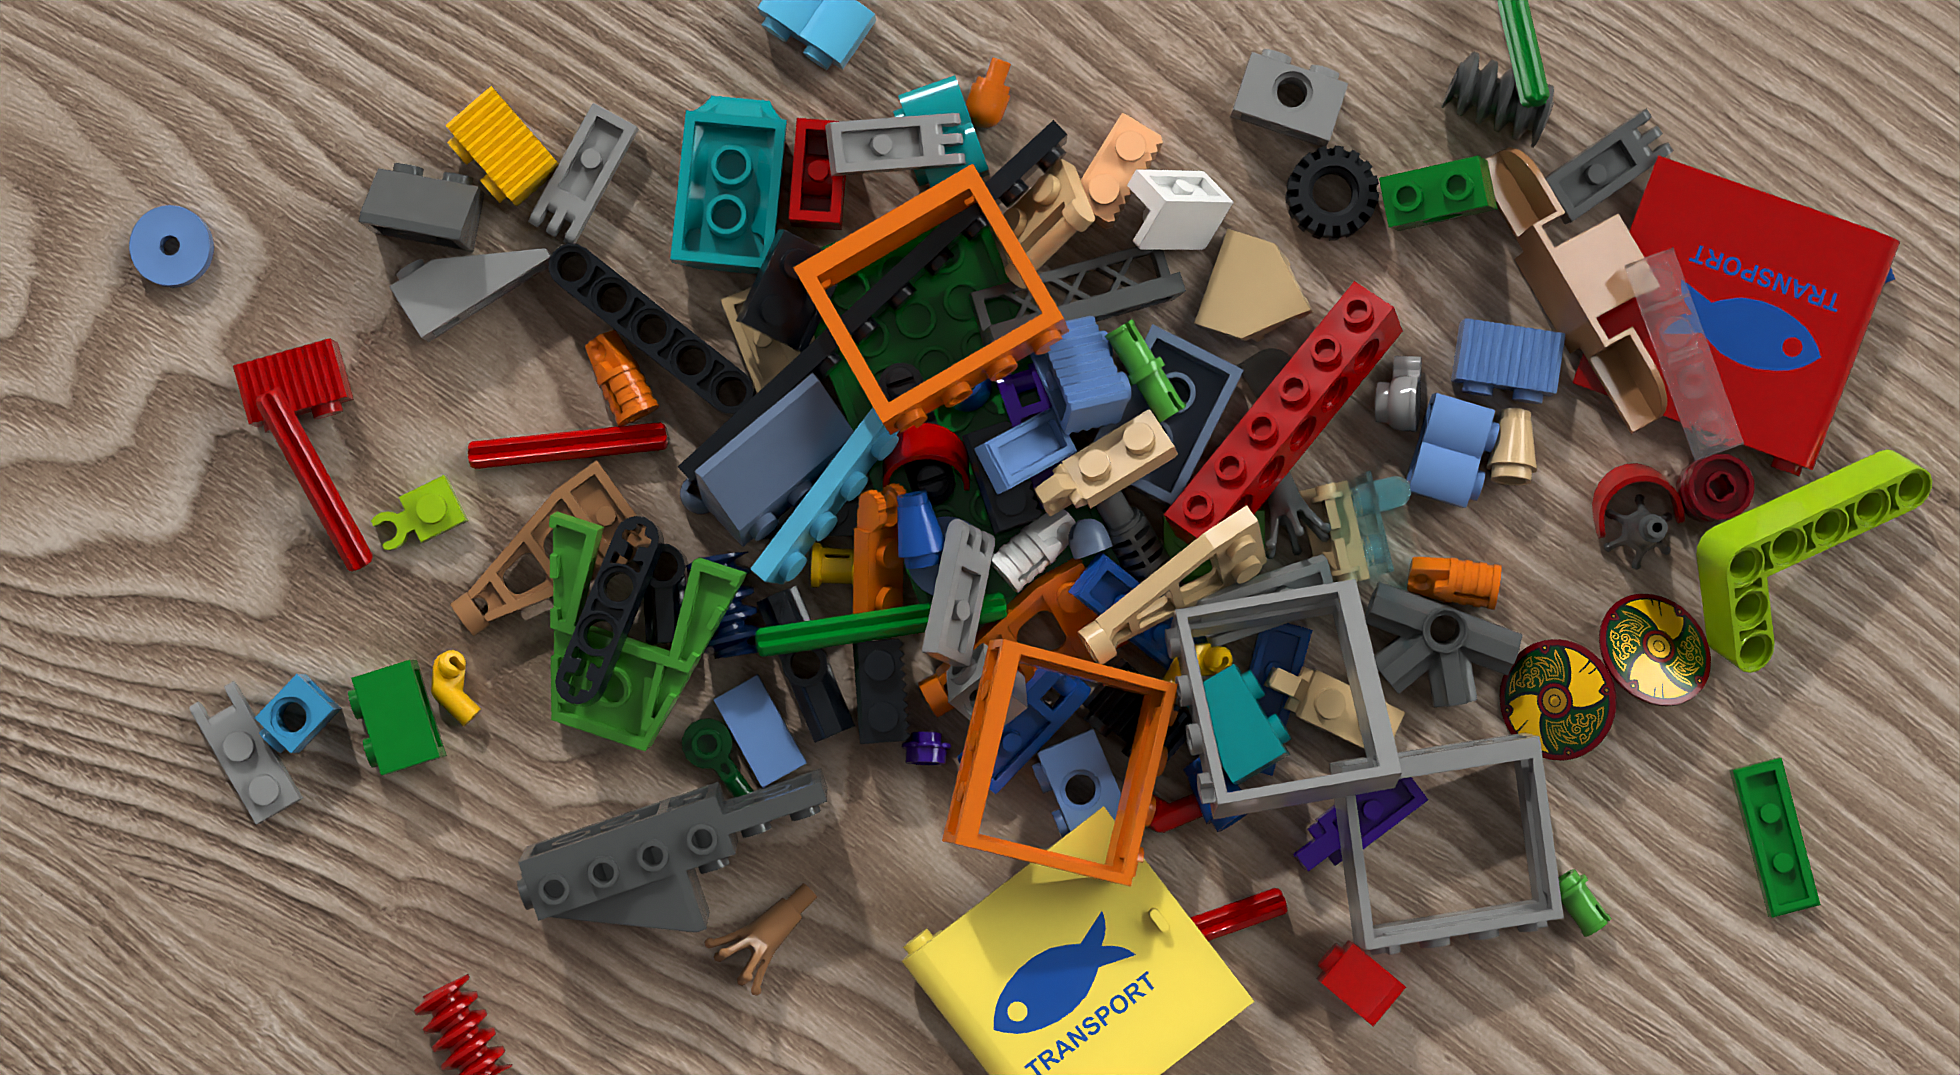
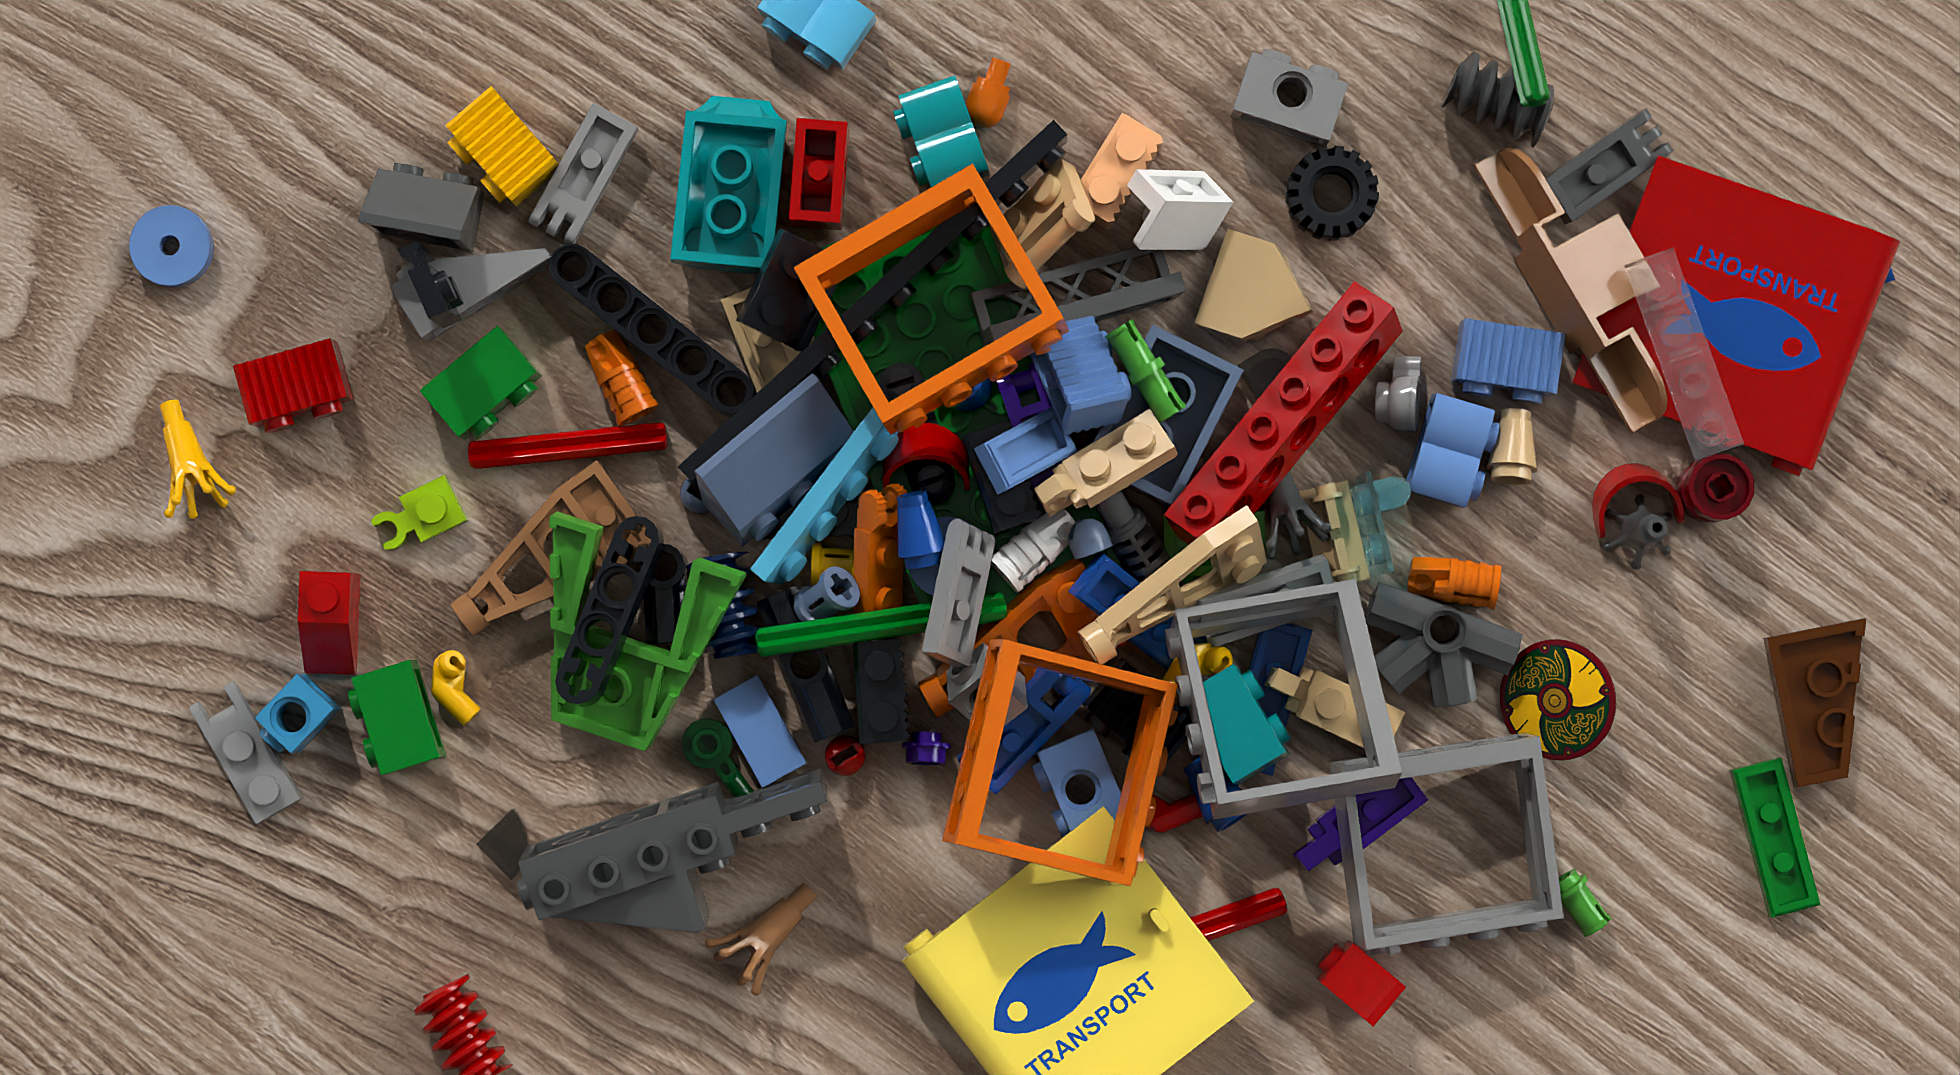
(188, 462): none -> yellow piece
(314, 479): red axle -> none
(329, 621): none -> red slope
(435, 289): none -> black plate
(482, 385): none -> green piece
(506, 843): none -> clear smoke tile
(823, 593): none -> sand blue bush
(851, 764): none -> red hinge
(893, 144): light grey hinge -> none
(1438, 193): green brick -> none
(1654, 649): shield -> none
(1785, 531): lime beam -> none
(1815, 696): none -> reddish brown wing

